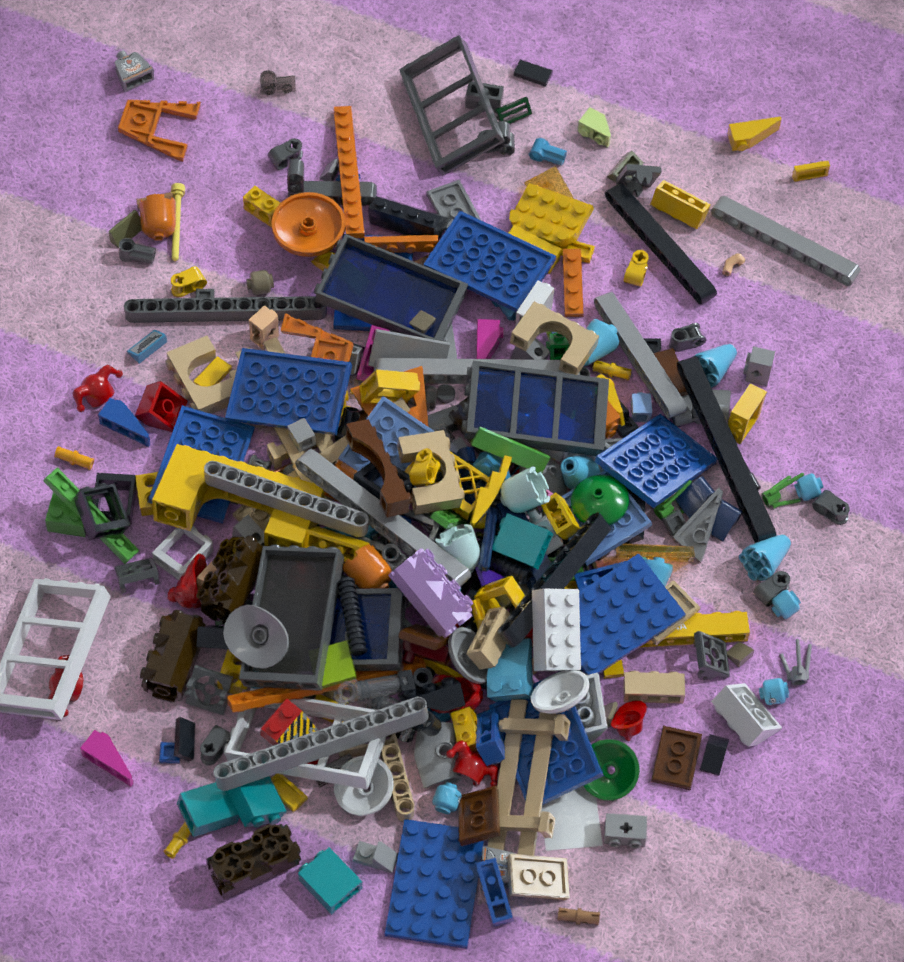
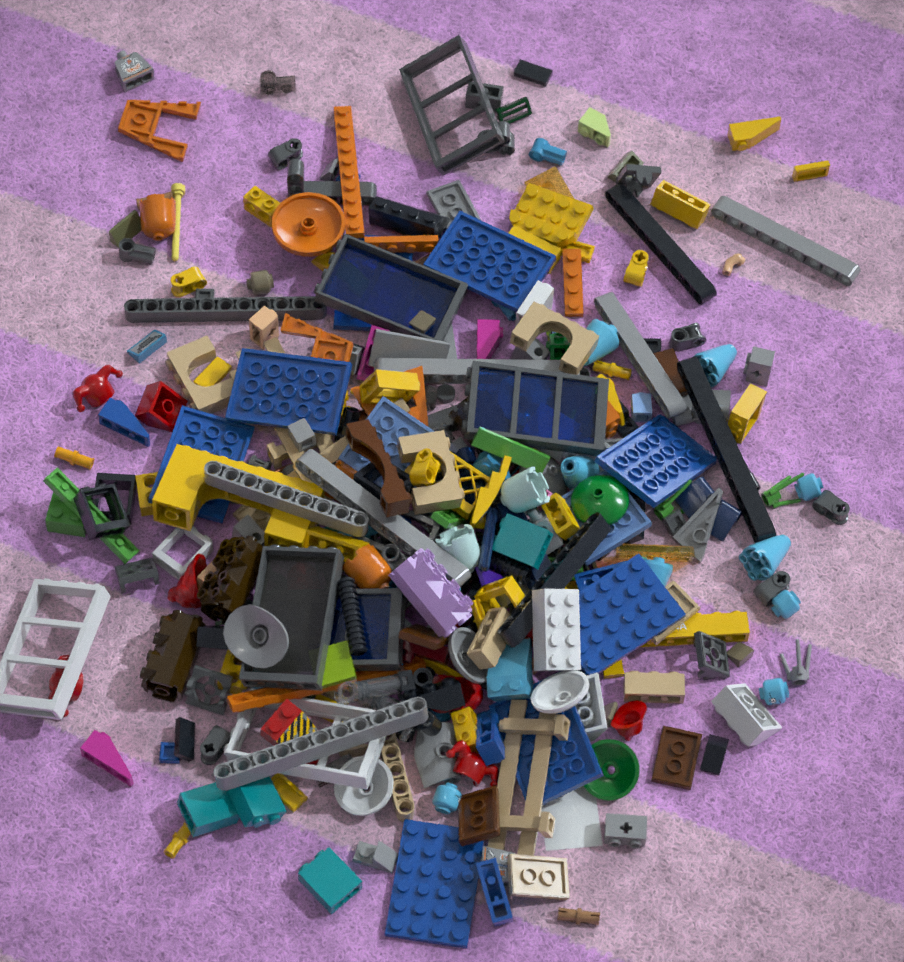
(255, 860): dark brown brick -> none

